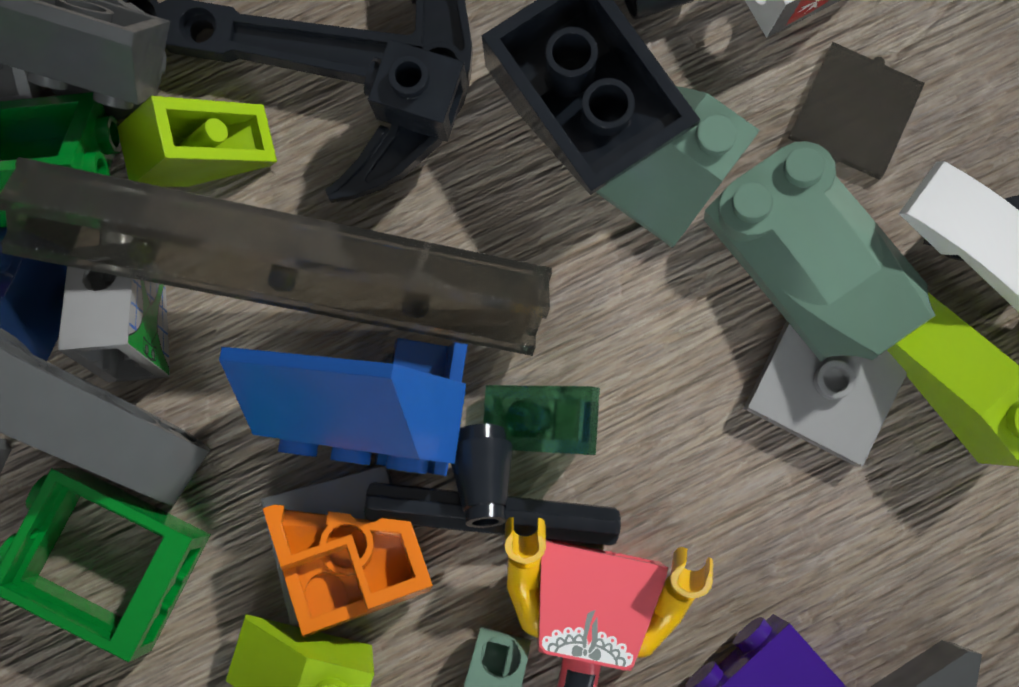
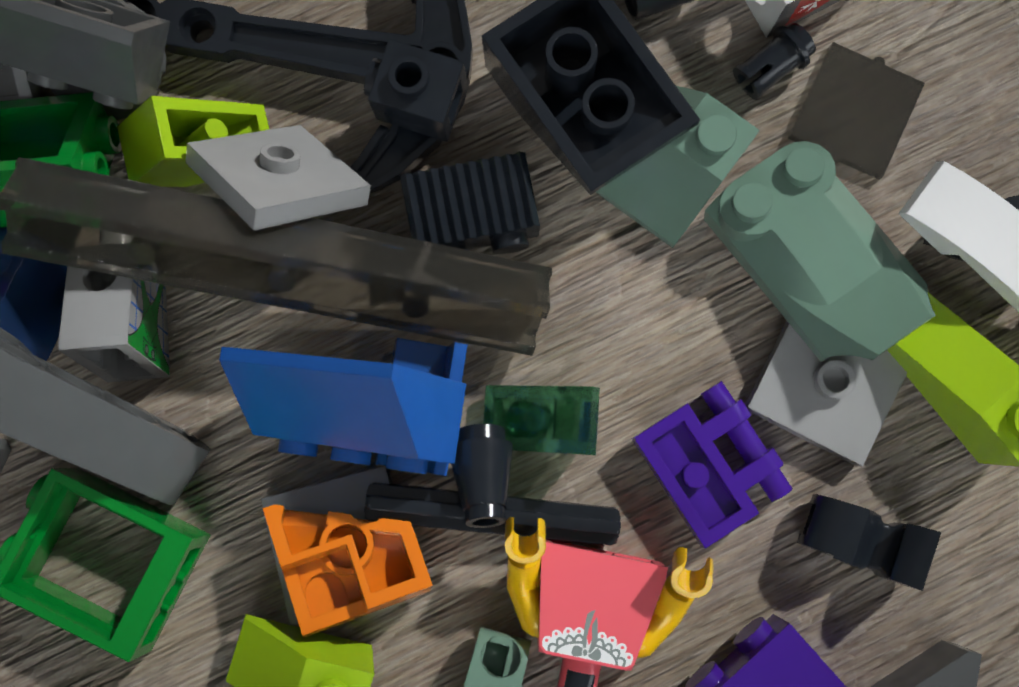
(277, 176): none -> light grey plate
(473, 204): none -> black brick
(697, 475): none -> dark purple plate
(786, 51): none -> black pin
(863, 541): none -> black leg

